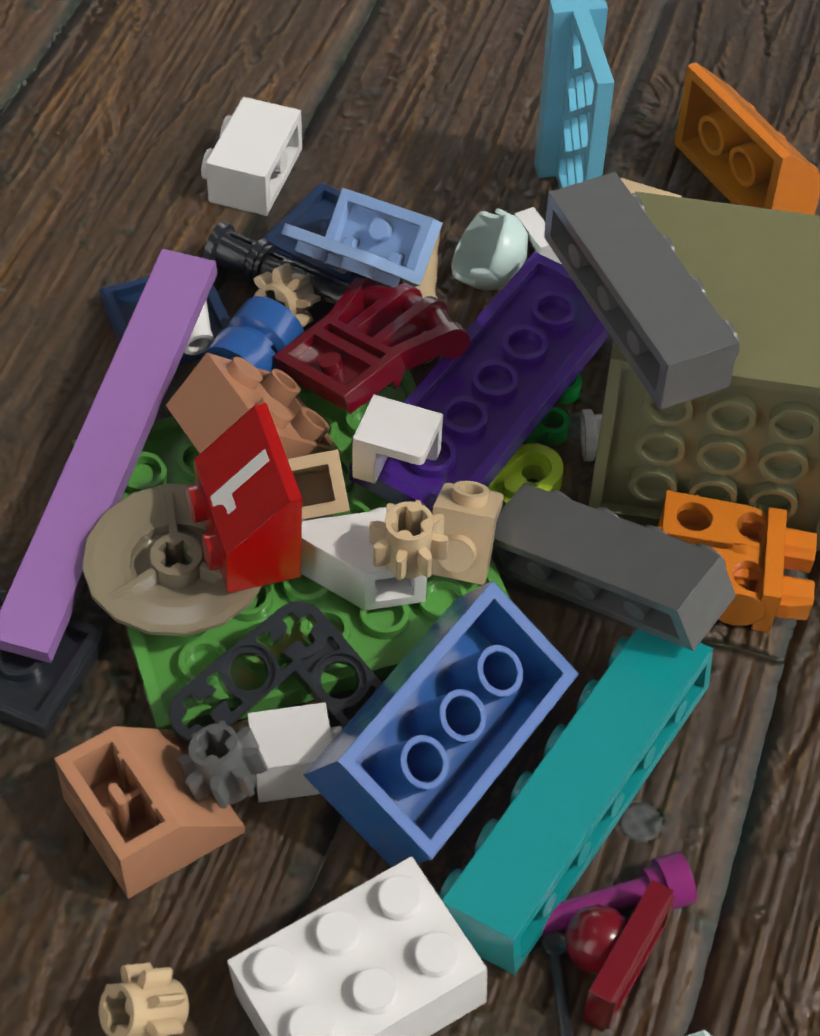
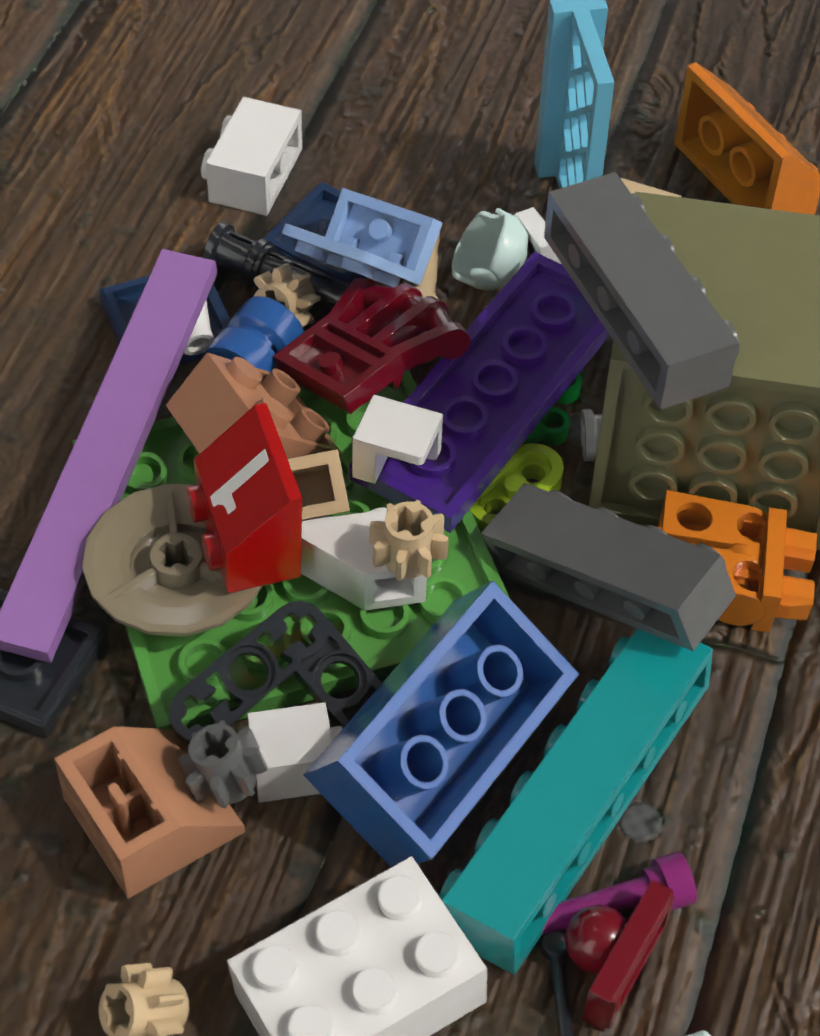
(470, 524): tan bracket -> none

